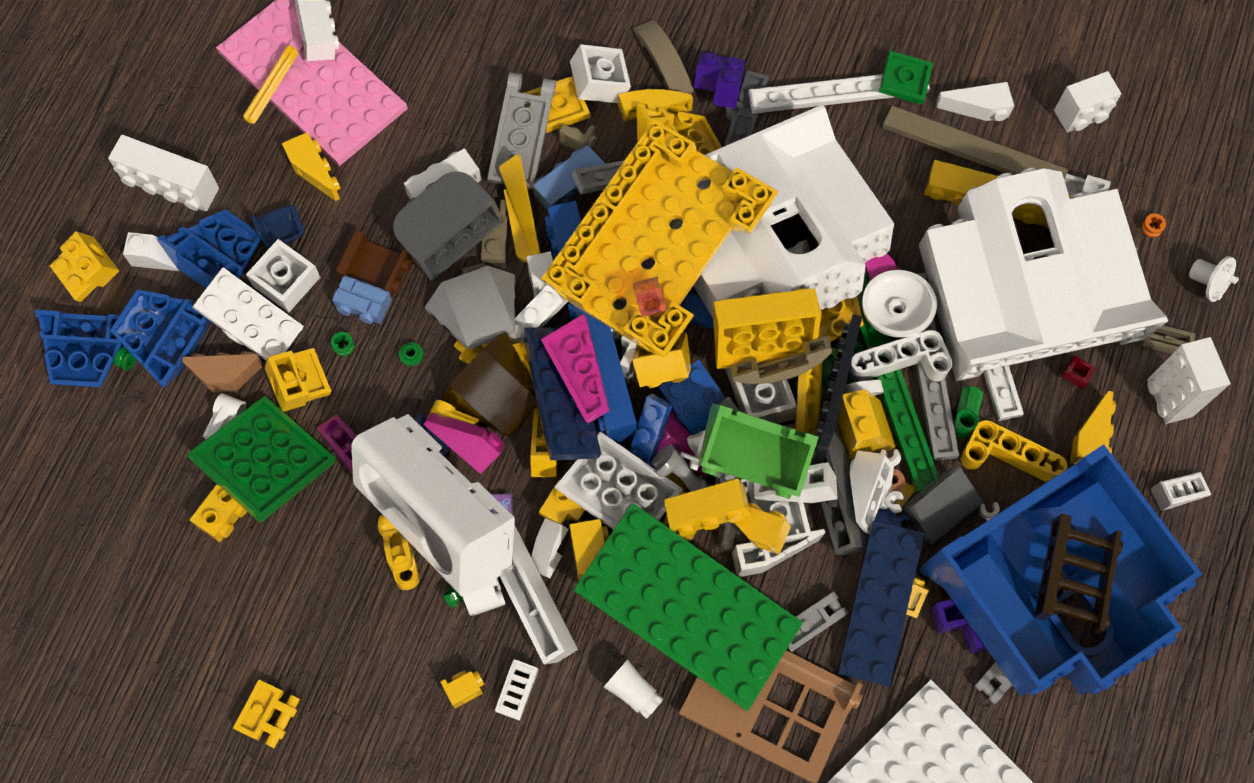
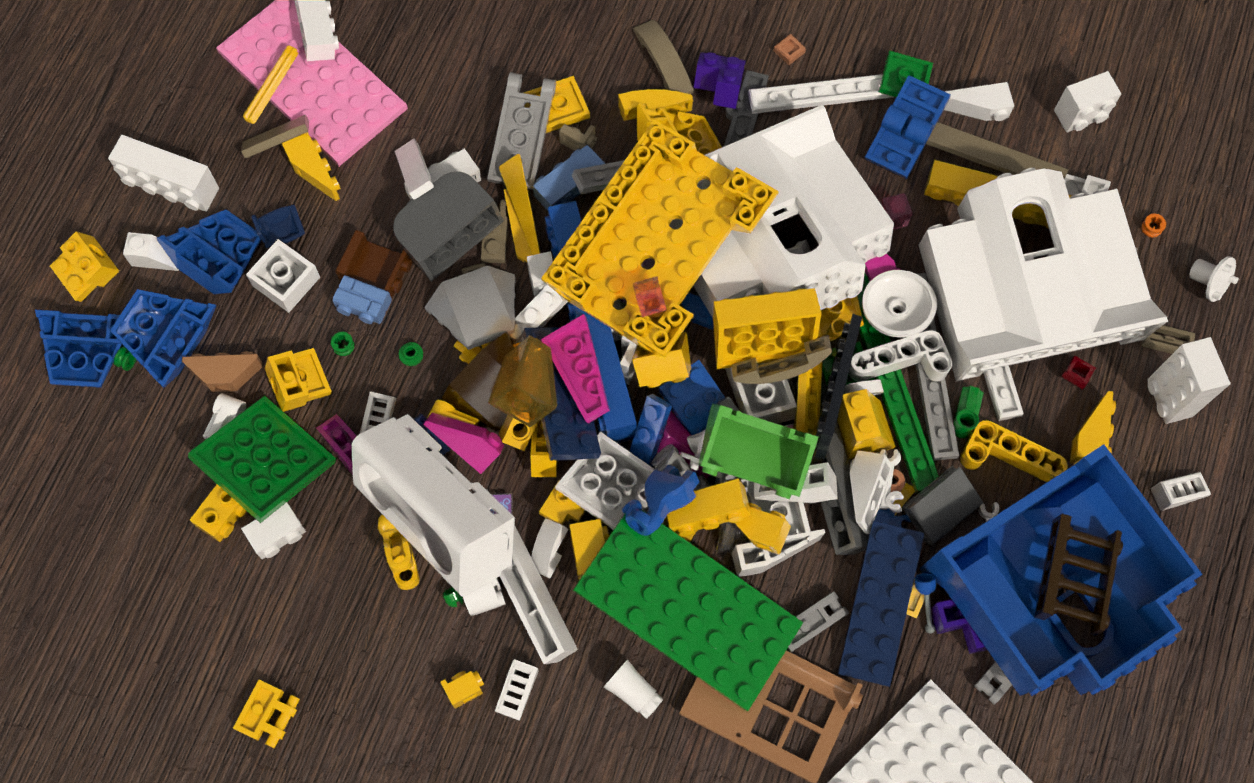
(247, 316): white plate -> none
(274, 532): none -> white brick
(275, 136): none -> dark tan tile
(373, 397): none -> white slope
(414, 169): none -> white tile
(517, 439): none -> yellow brick
(526, 383): none -> clear yellow slope
(599, 73): white brick -> none
(663, 493): none -> blue hips
(789, 49): none -> nougat tile
(898, 210): none -> clear pink brick
(907, 126): none -> blue plate
(926, 584): none -> blue hinge

